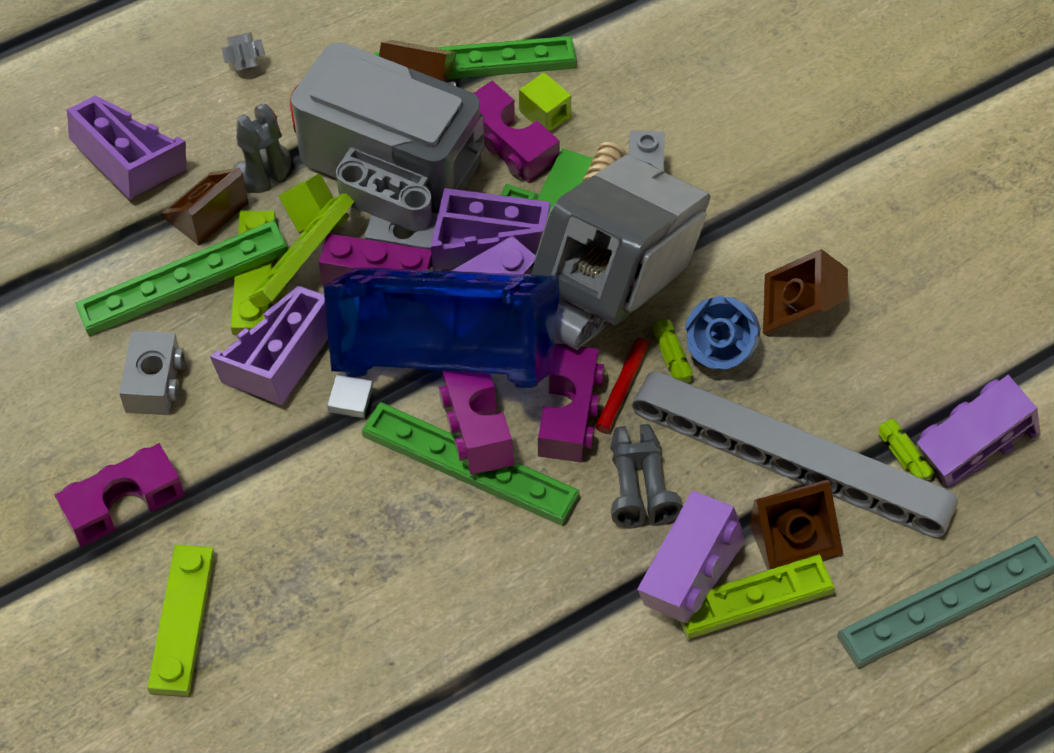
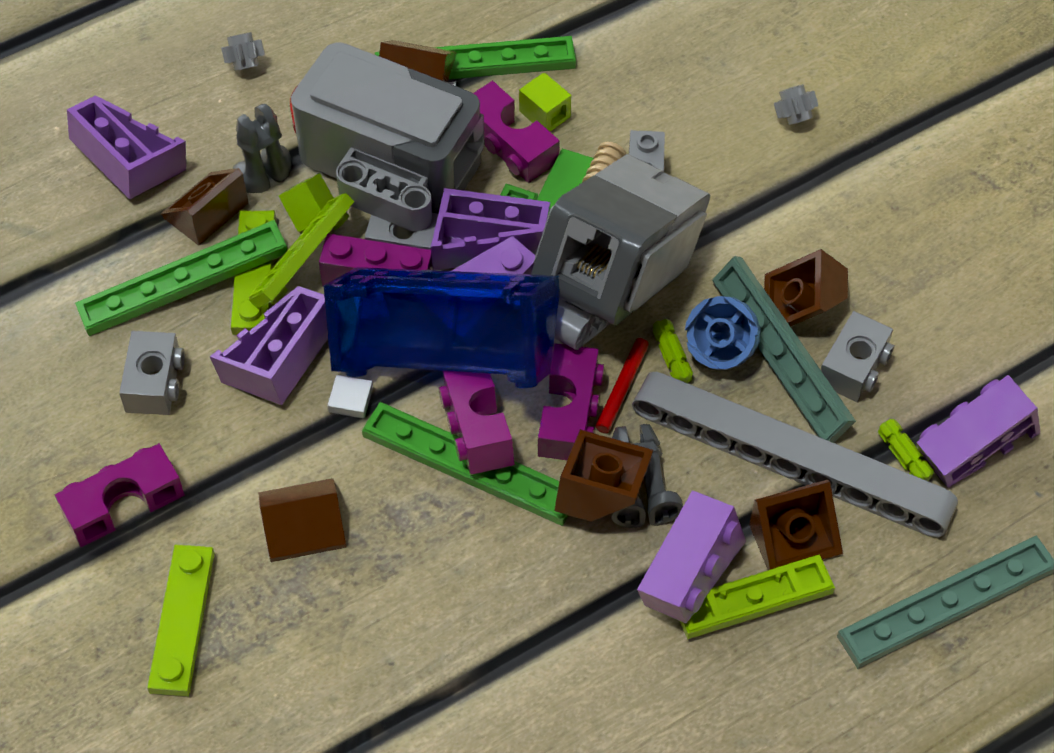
(302, 520): none -> reddish brown slope
(601, 476): none -> reddish brown slope
(787, 354): none -> sand green tile
(796, 104): none -> light grey gear
(862, 339): none -> light grey brick

